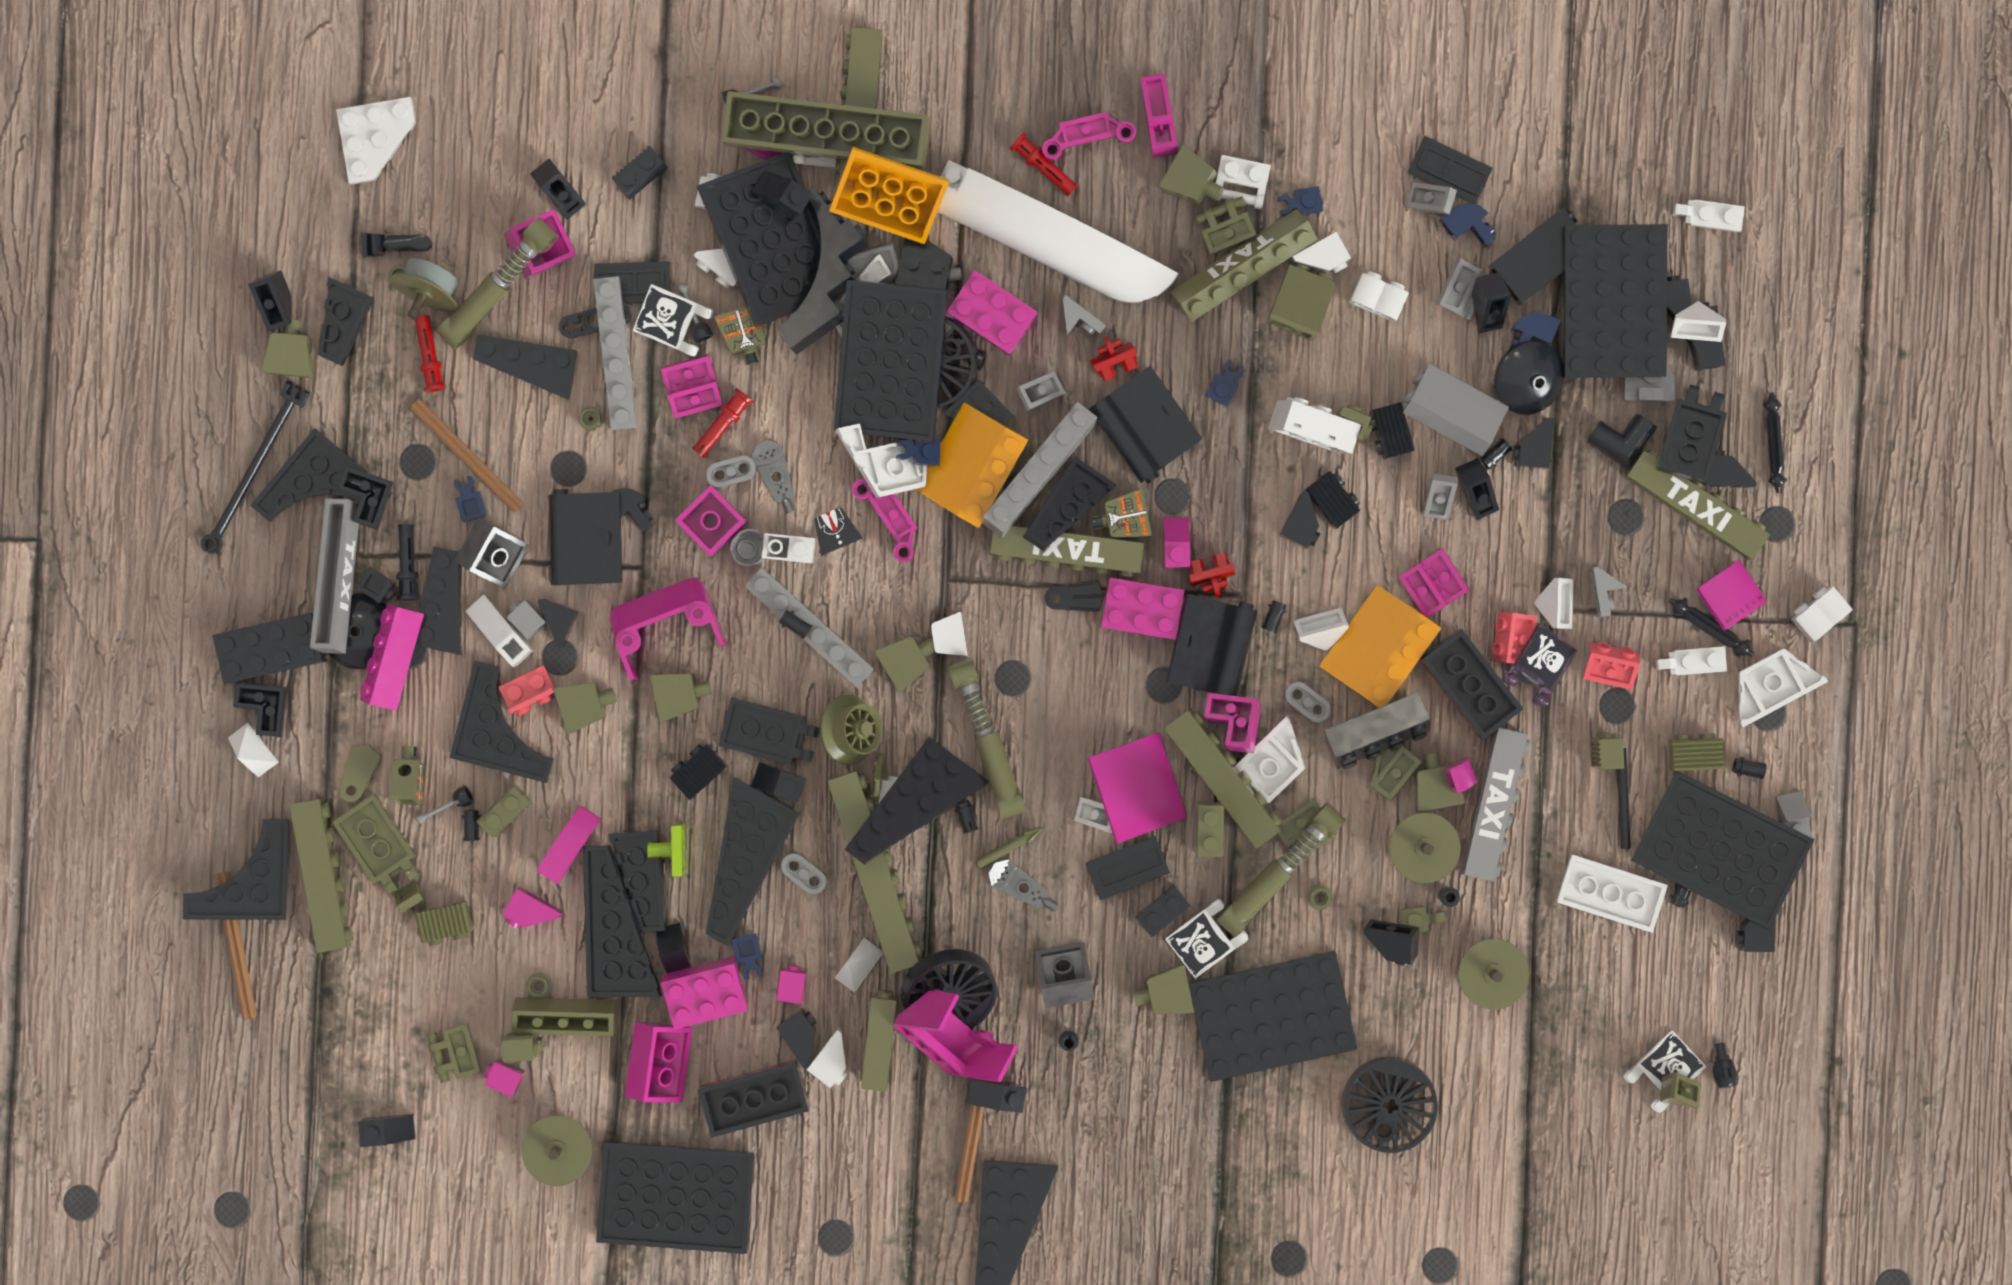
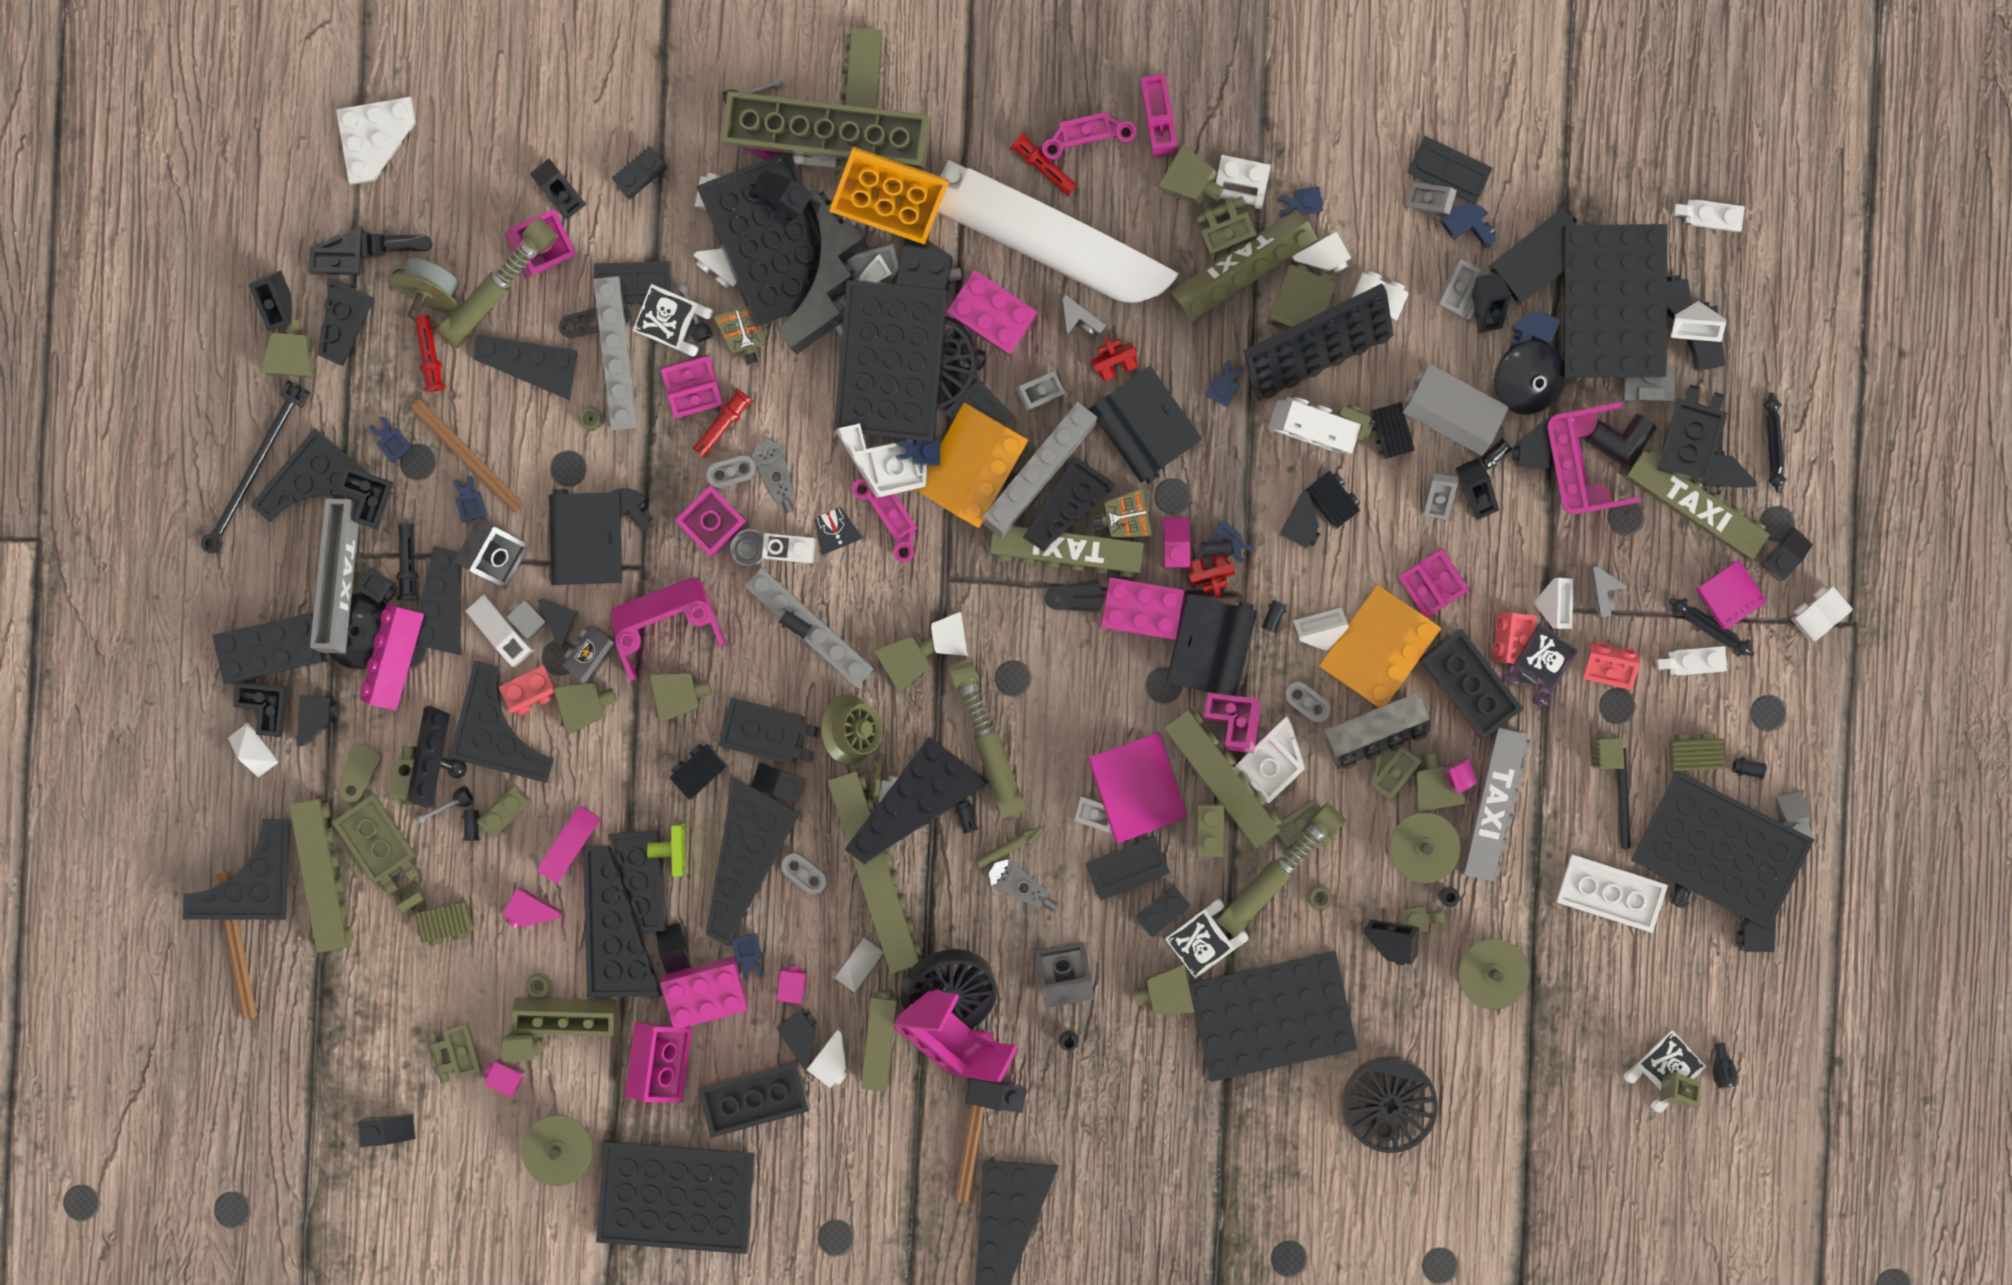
(314, 717): none -> black slope
(338, 255): none -> black wing
(392, 442): none -> dark blue plate
(429, 758): none -> black plate
(589, 653): none -> flat silver slope
(1217, 548): none -> black pin
(1224, 530): none -> dark blue plate
(1319, 342): none -> black plate
(1568, 461): none -> dark pink windscreen
(1773, 684): white wing -> none
(1787, 555): none -> black slope

